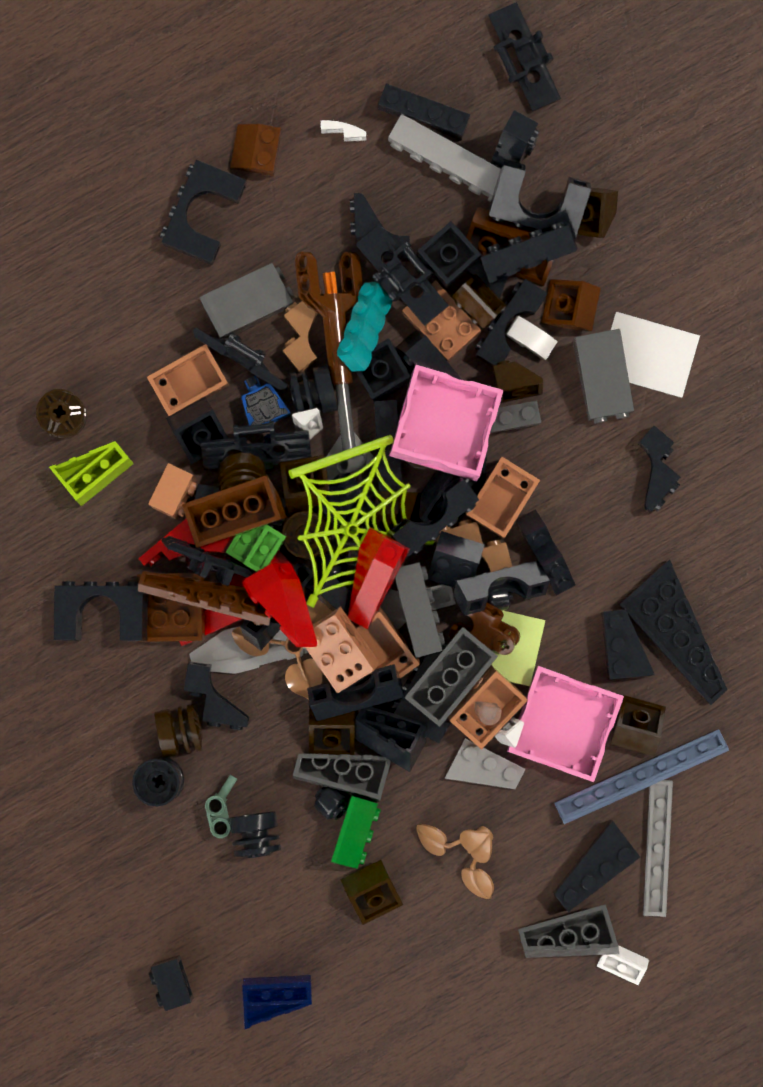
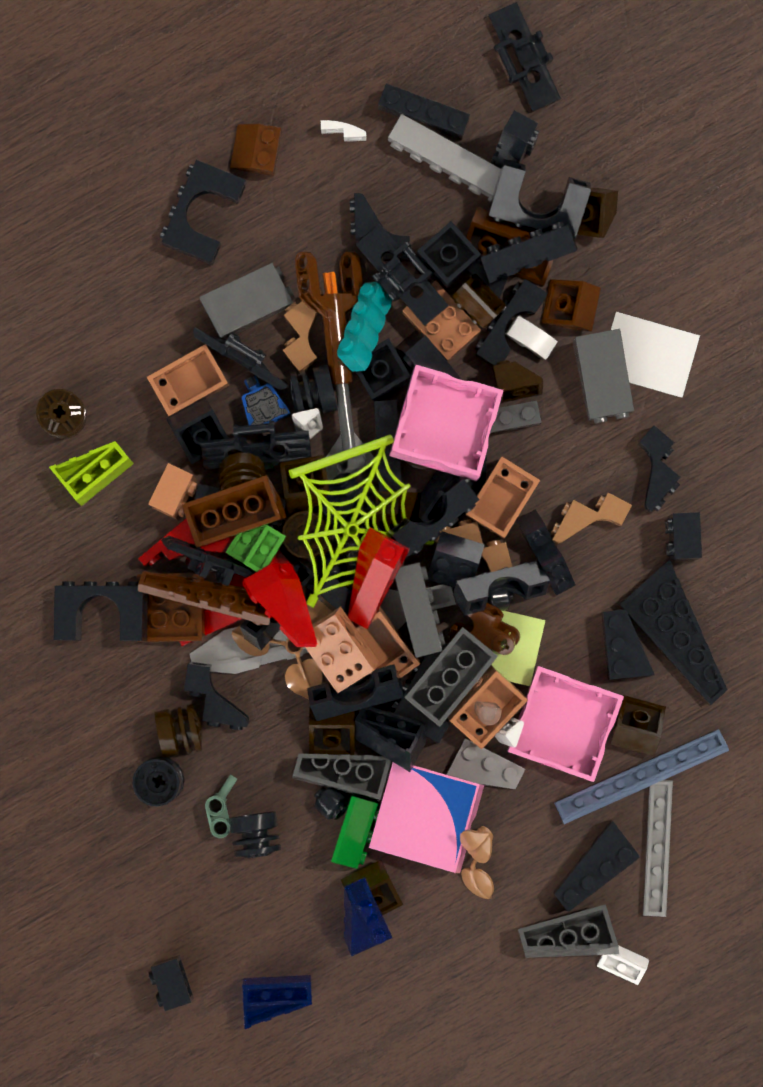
(363, 918): none -> clear blue wedge
(425, 816): none -> bright pink tile
(580, 516): none -> medium nougat arch
(684, 536): none -> black brick

